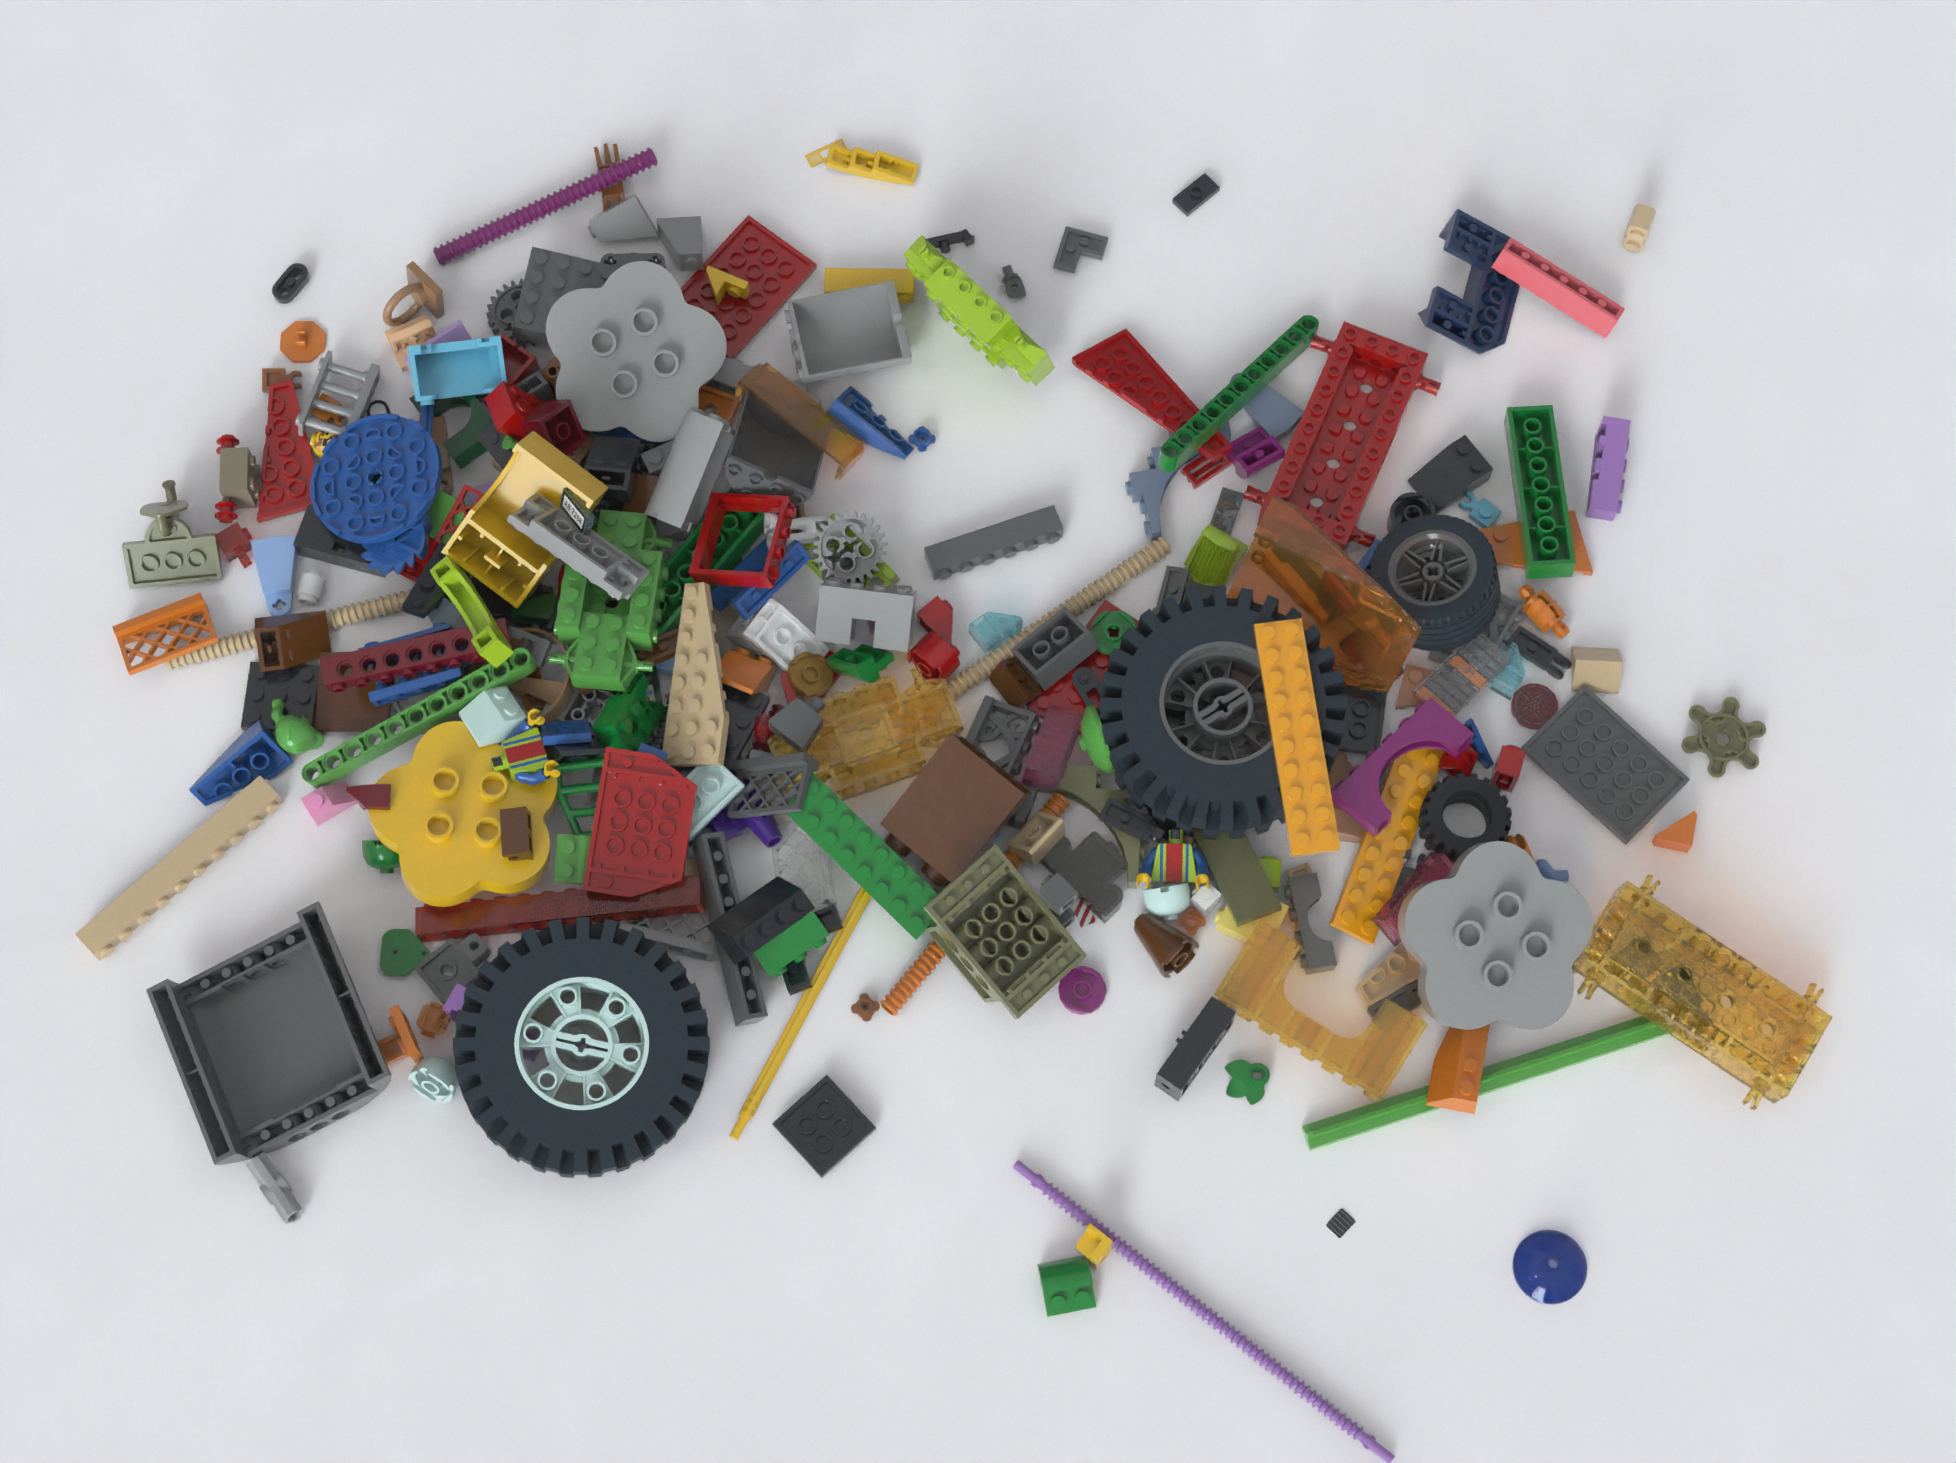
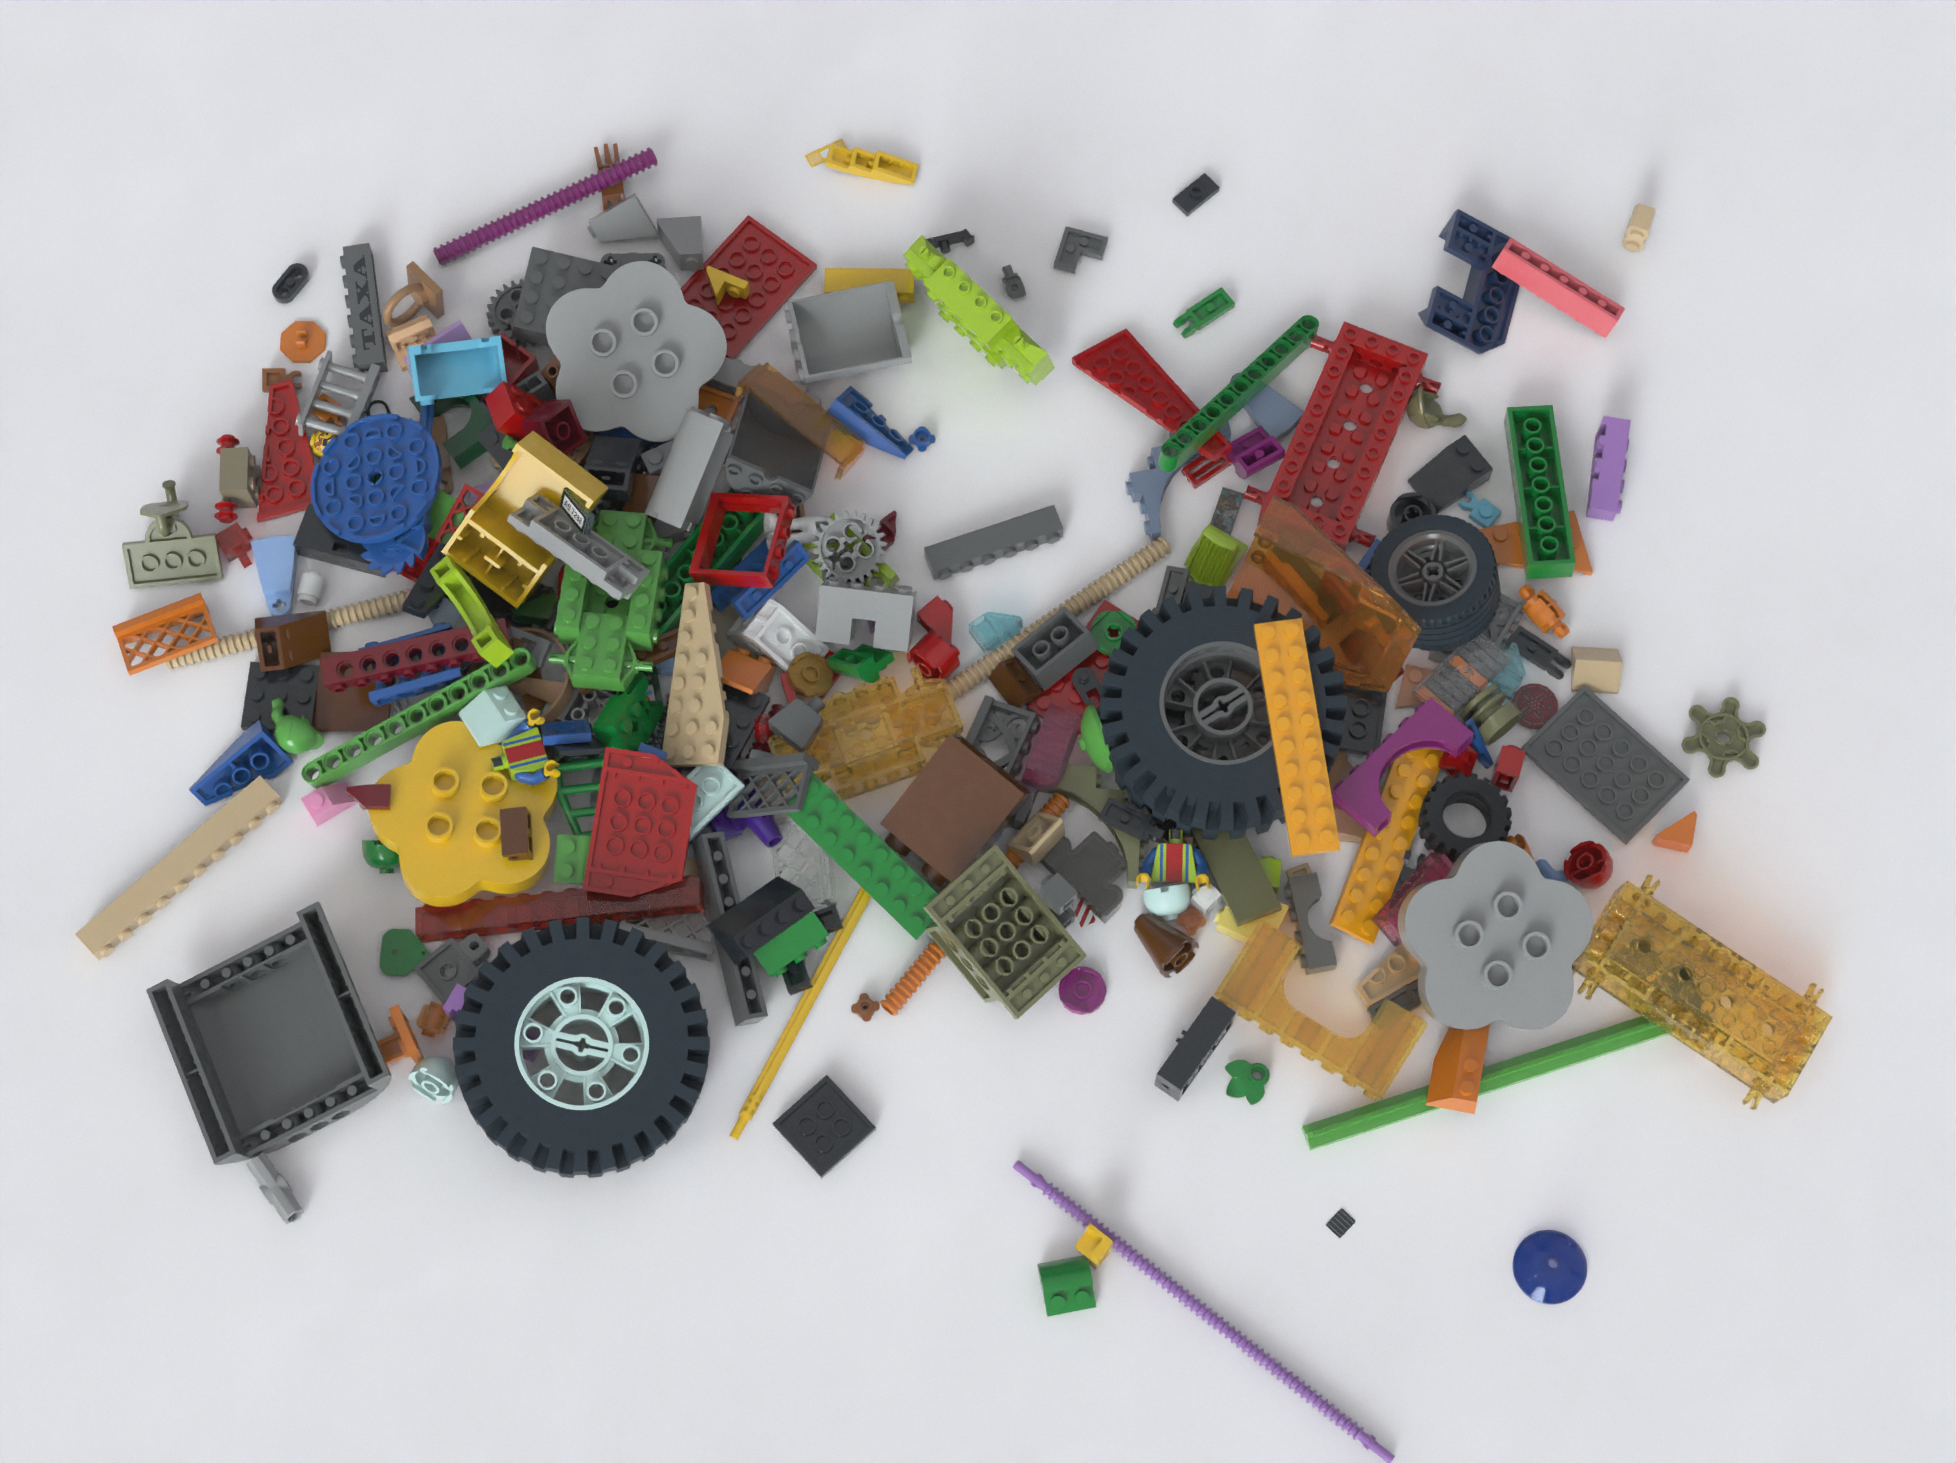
(364, 307): none -> dark grey brick
(888, 526): none -> dark red slope
(1205, 312): none -> green hinge
(1427, 413): none -> olive piece
(1488, 710): none -> olive wheel
(1589, 865): none -> red cylinder

